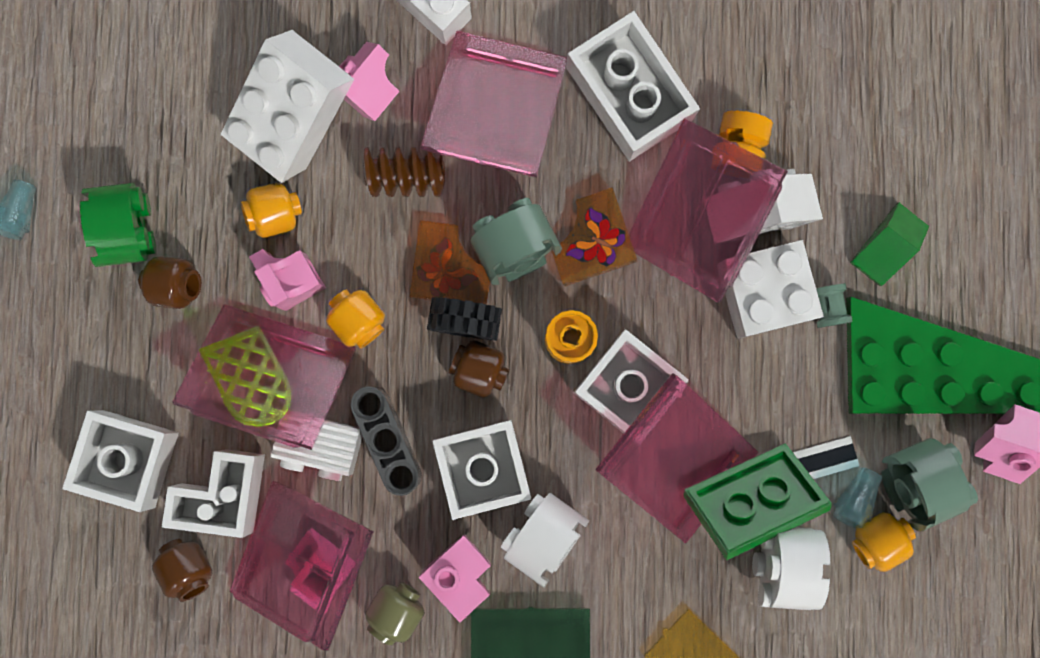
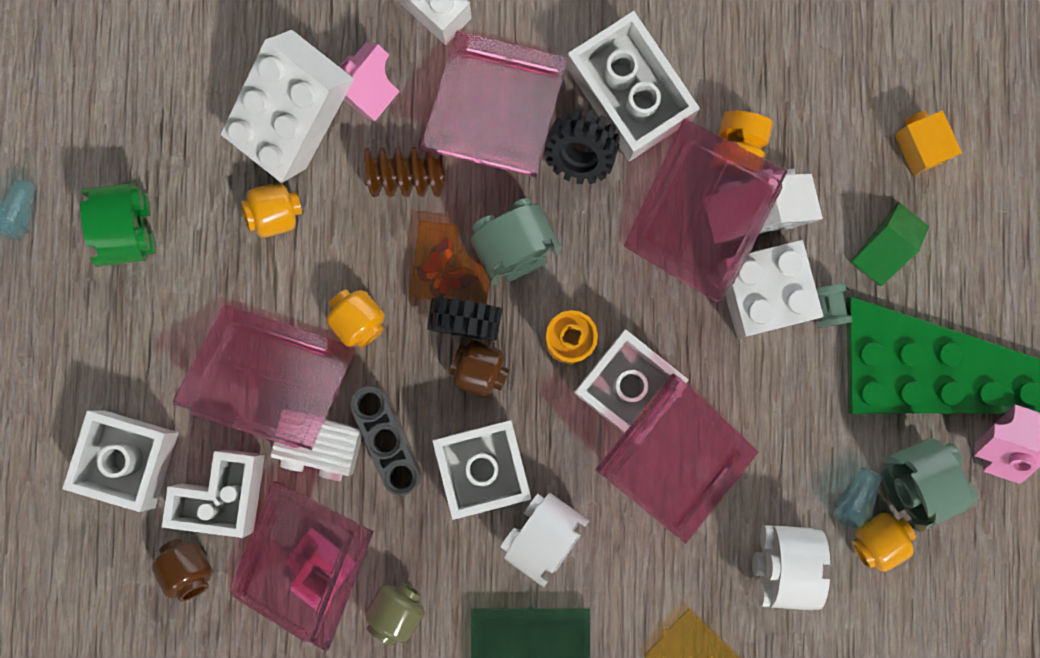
(169, 282): reddish brown head -> none
(255, 332): clear neon green window -> none
(286, 280): bright pink brick -> none
(455, 577): bright pink brick -> none
(586, 131): none -> black tyre
(597, 240): clear orange tile -> none
(756, 501): green tile -> none
(828, 457): sticker -> none
(927, 141): none -> light orange brick

